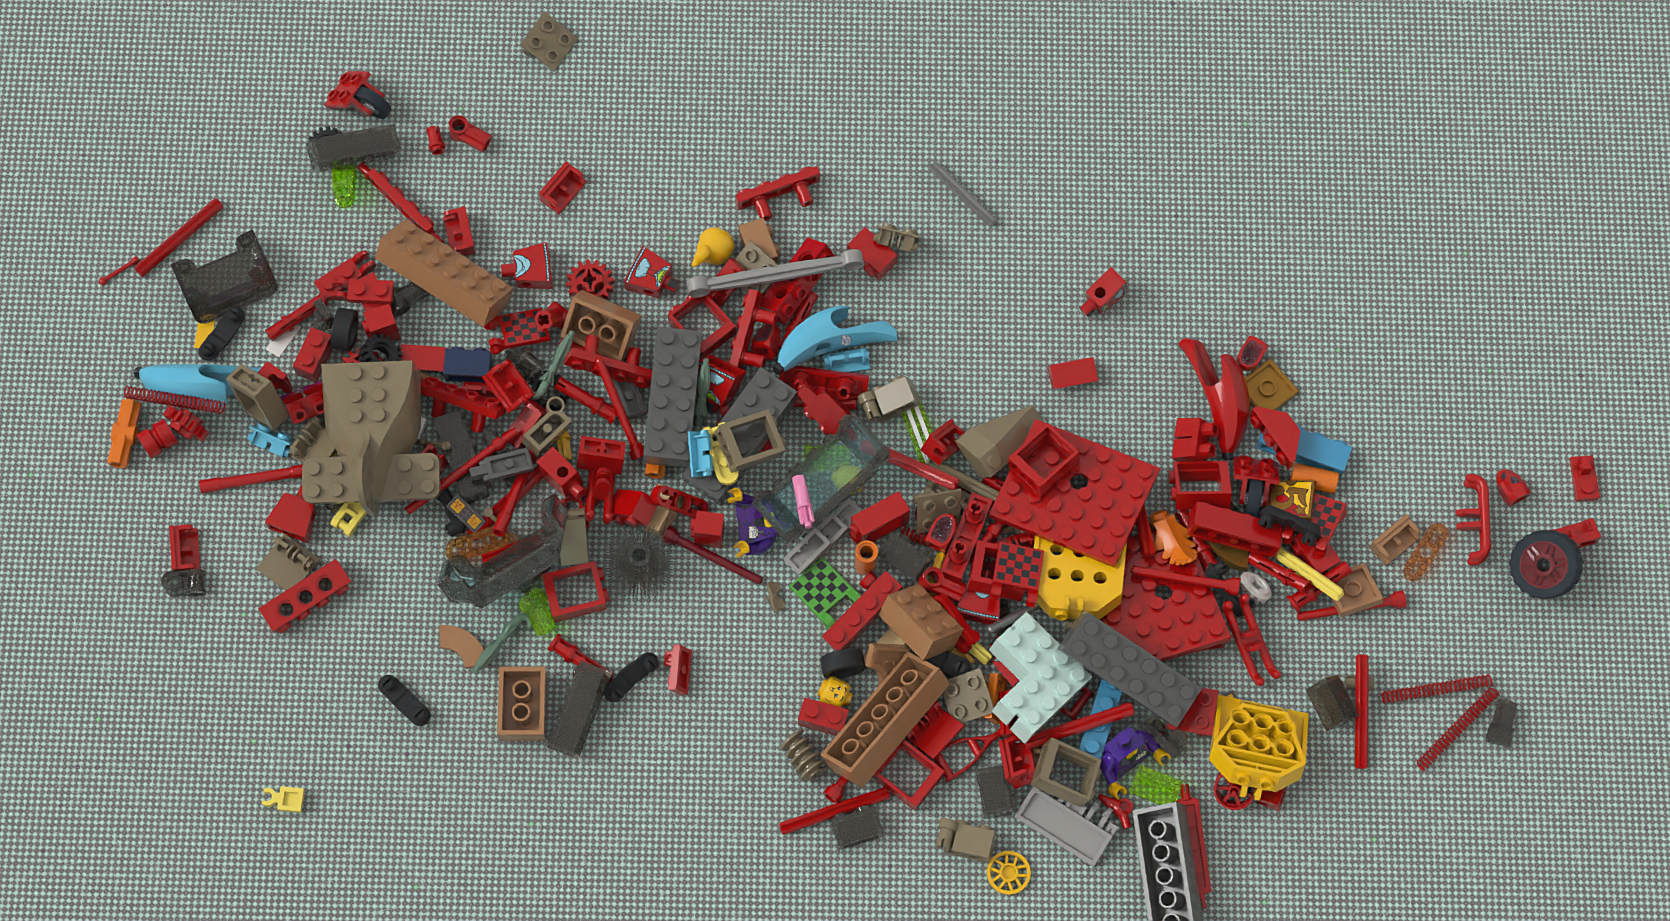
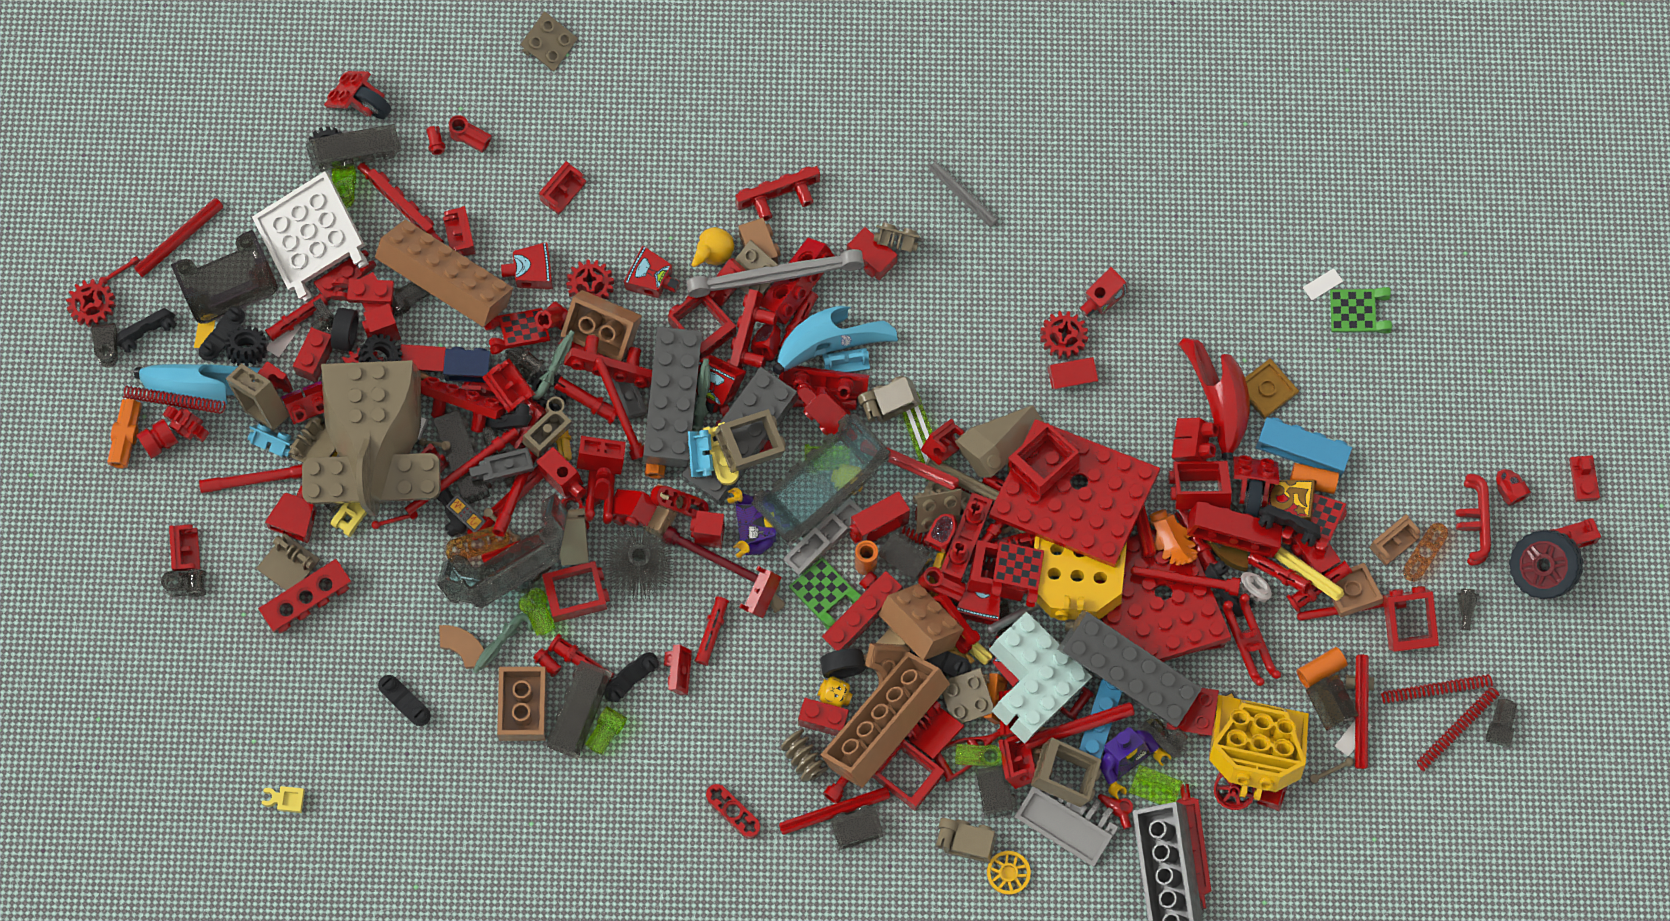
(95, 310): none -> red gear
(104, 342): none -> clear smoke piece
(128, 336): none -> black piece
(245, 337): none -> black tyre
(309, 233): none -> white plate
(376, 524): none -> red hinge
(519, 419): none -> black piece
(545, 660): none -> red pin
(608, 725): none -> clear neon green piece
(716, 803): none -> red beam
(719, 606): none -> red pin
(762, 592): none -> red hinge
(804, 506): bright pink piece -> none
(974, 755): none -> clear neon green piece
(1074, 337): none -> red gear
(1251, 353): rock -> none
(1279, 433): red slope -> none
(1314, 778): none -> dark tan hinge
(1322, 284): none -> white sticker
(1322, 667): none -> orange pin
(1347, 741): none -> white sticker
(1356, 312): none -> bright green flag
(1390, 617): none -> red window
(1467, 601): none -> clear smoke cone

